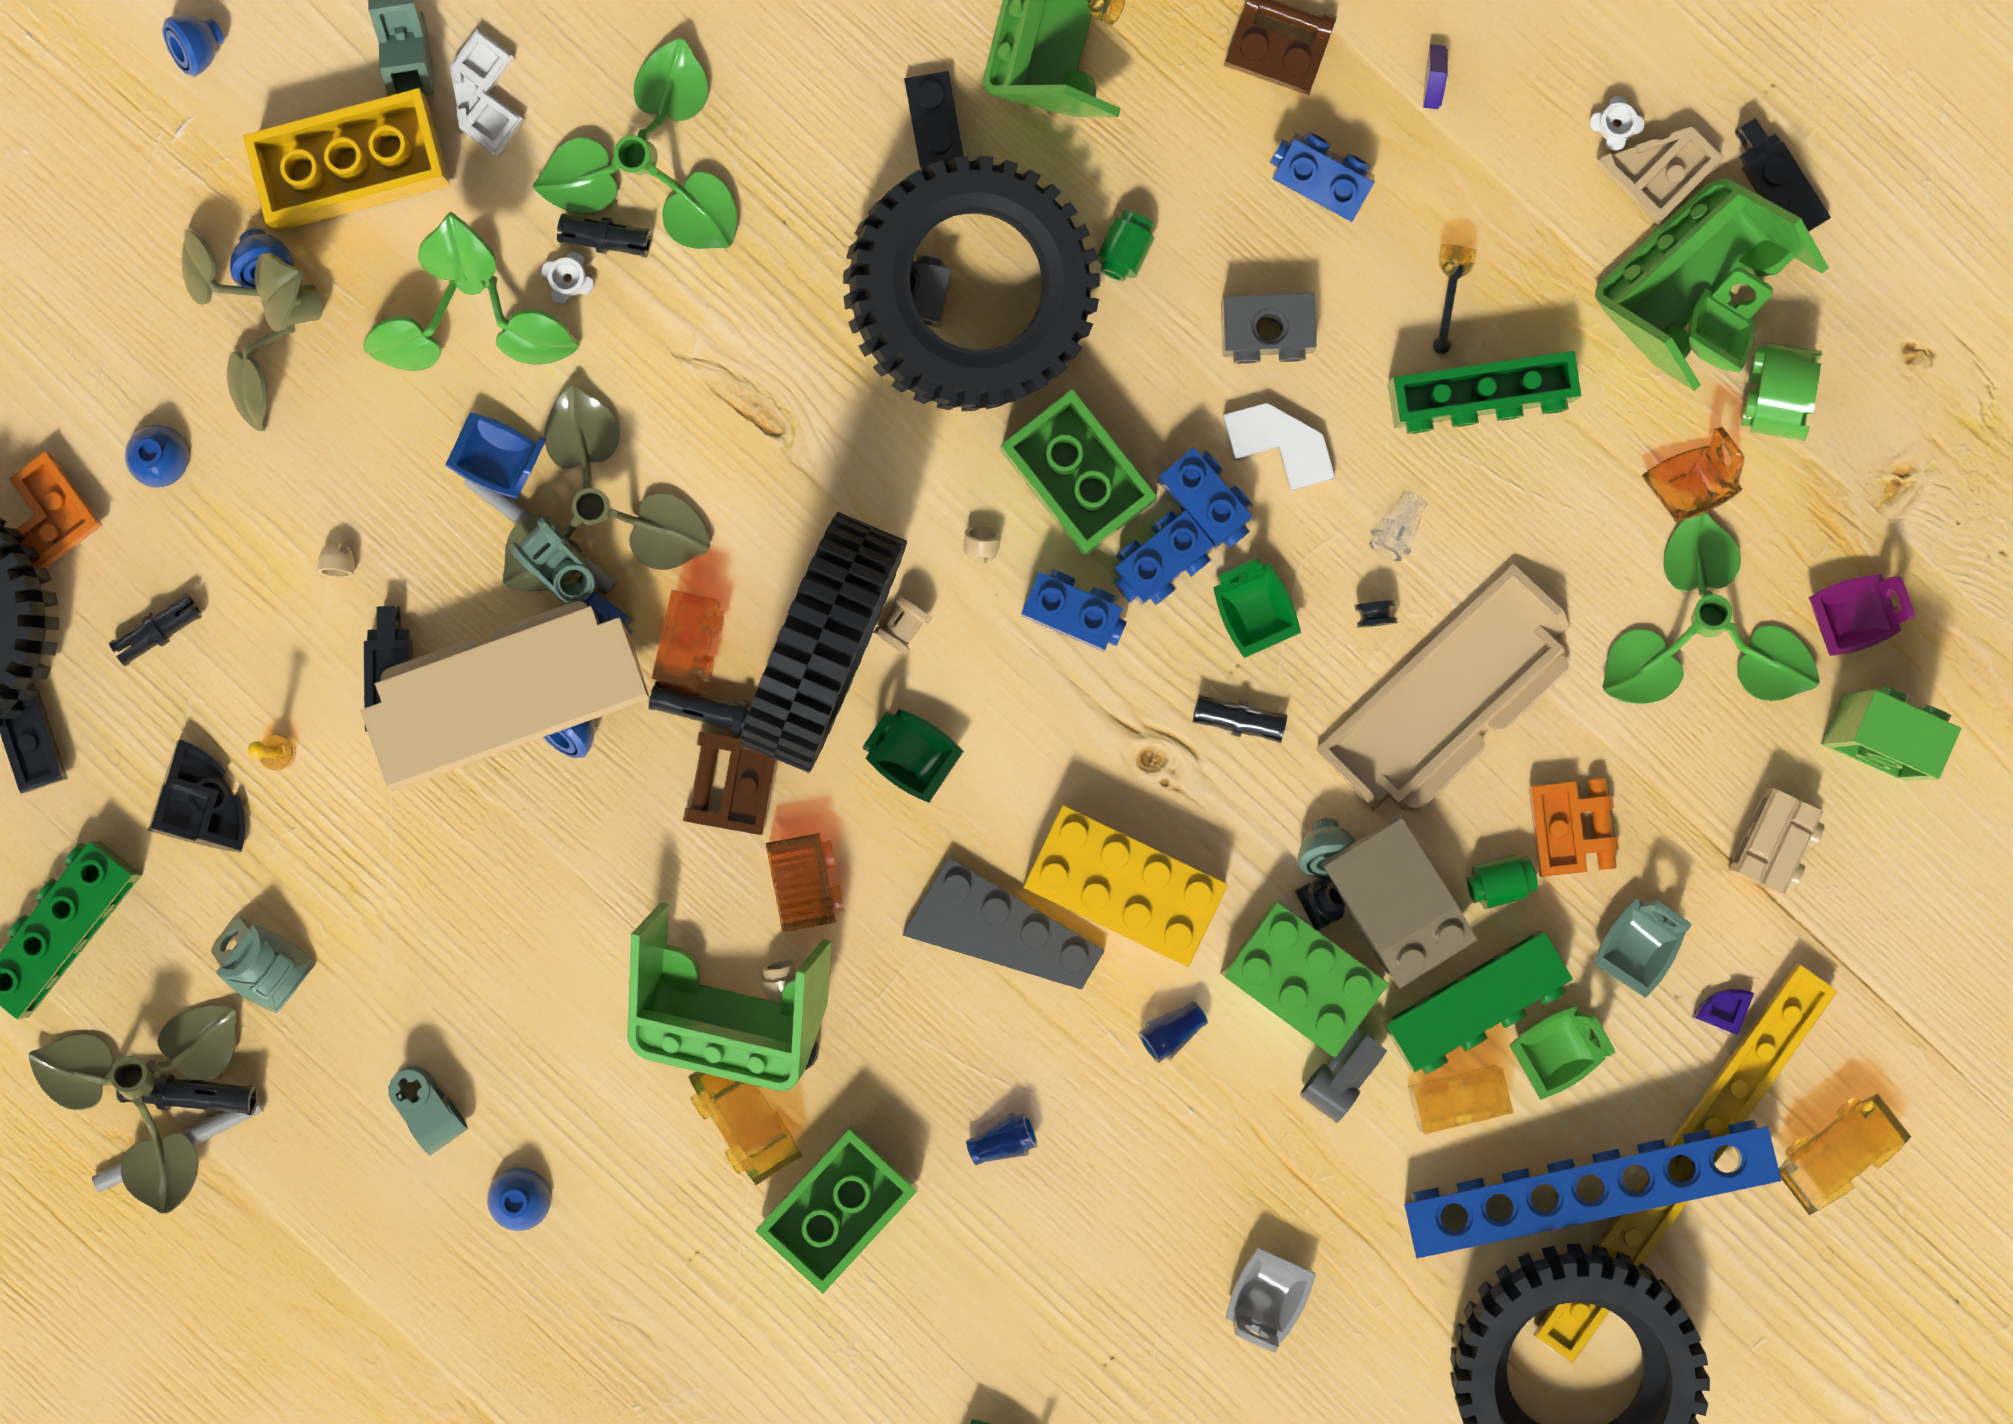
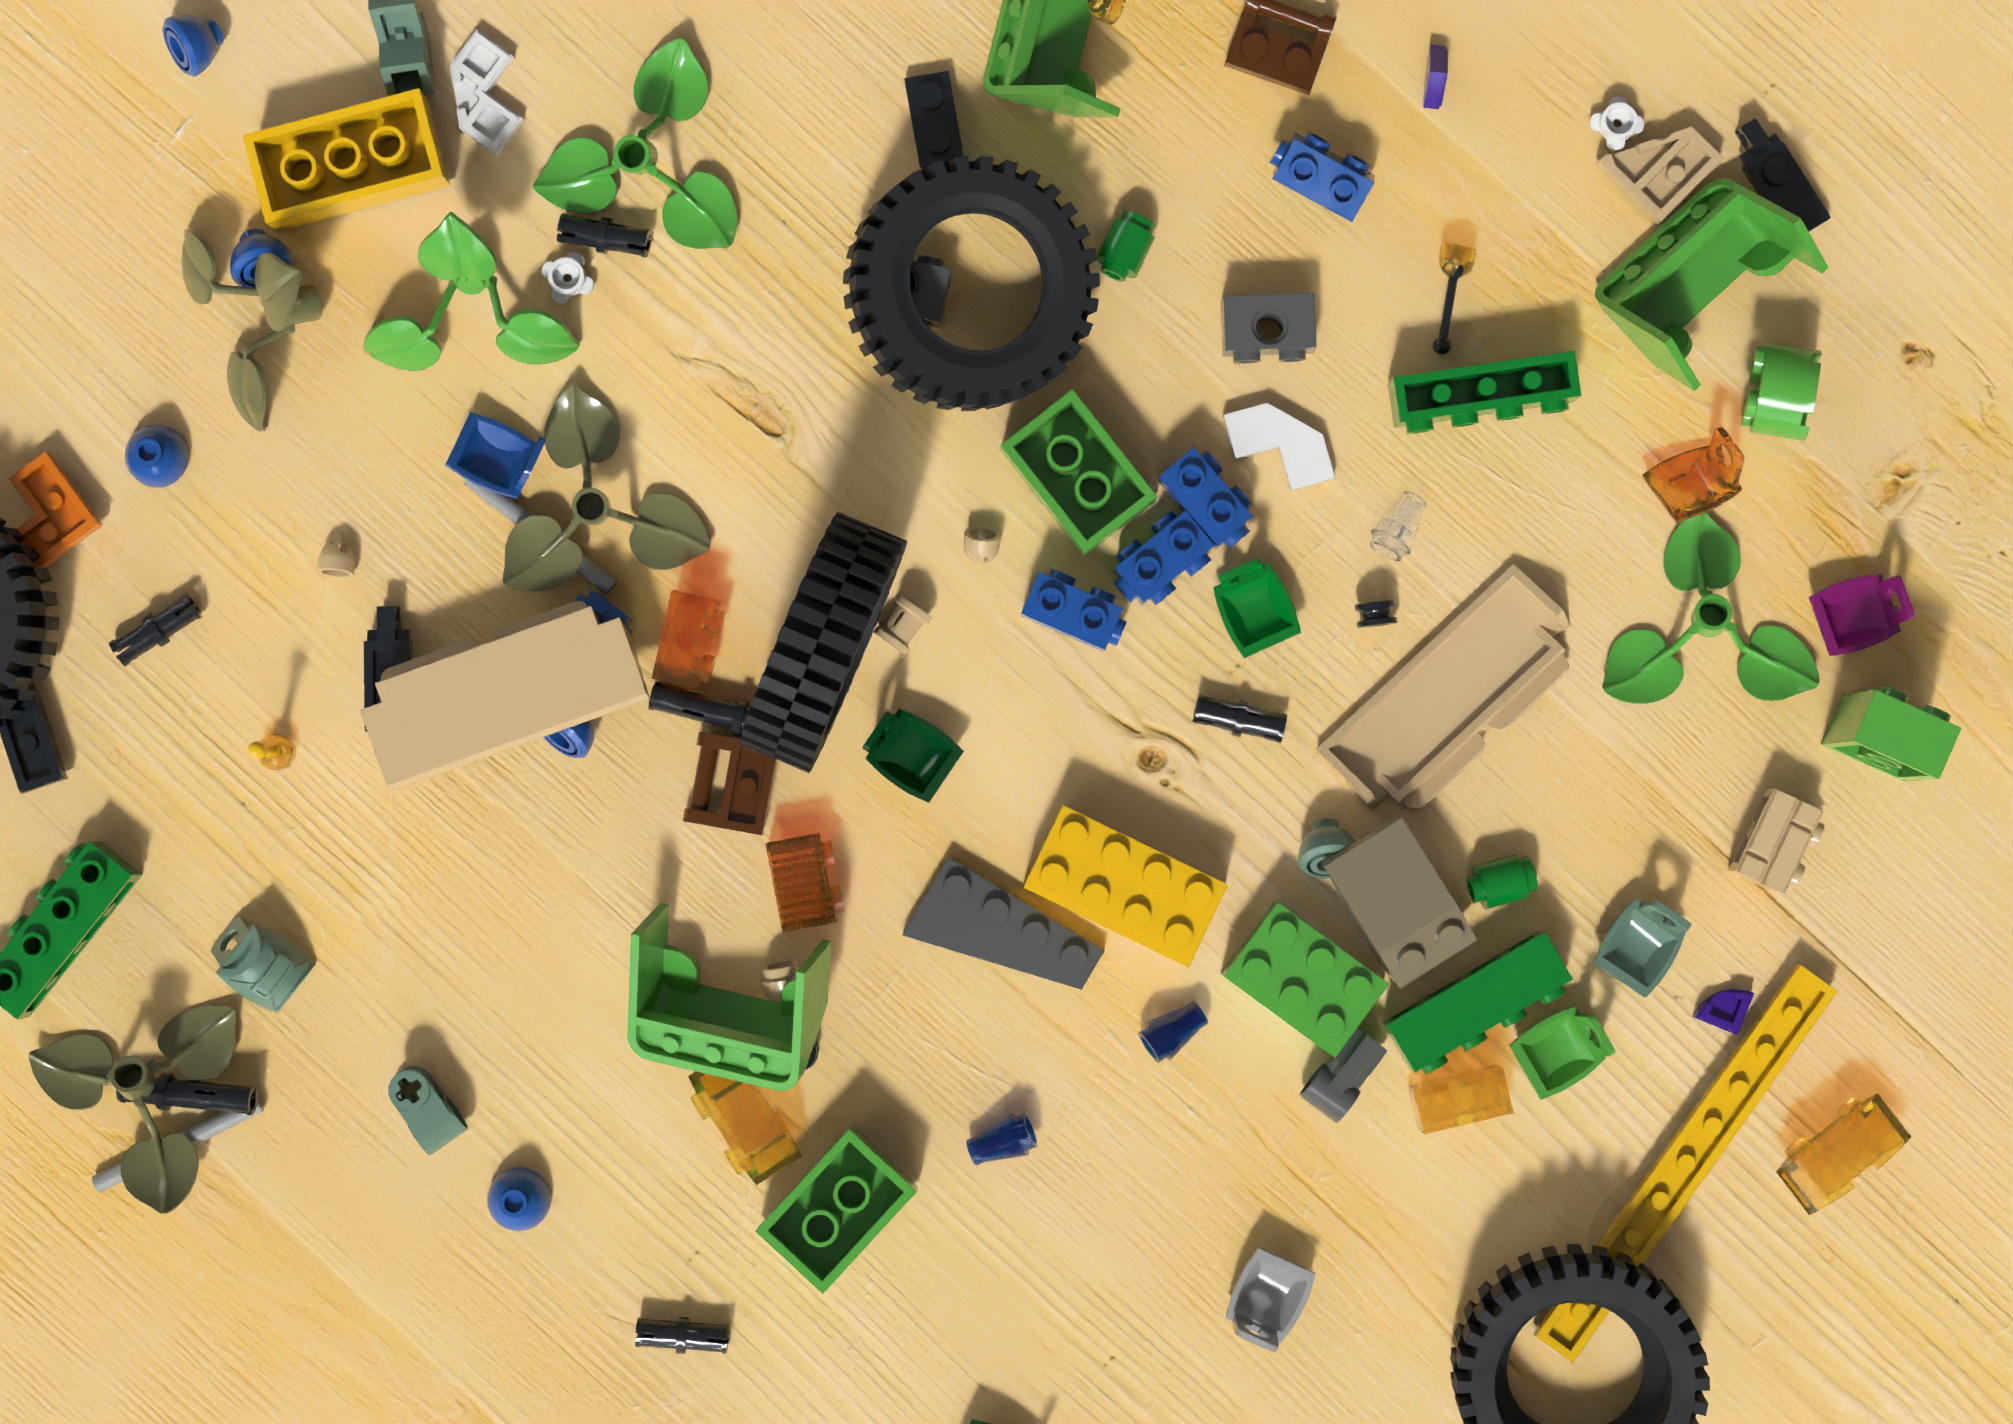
(198, 802): black brick -> none
(549, 556): sand green piece -> none
(682, 1335): none -> black pin
(1321, 902): black plate -> none
(1559, 827): orange plate -> none
(1725, 331): bright green piece -> none
(1755, 1168): blue brick -> none

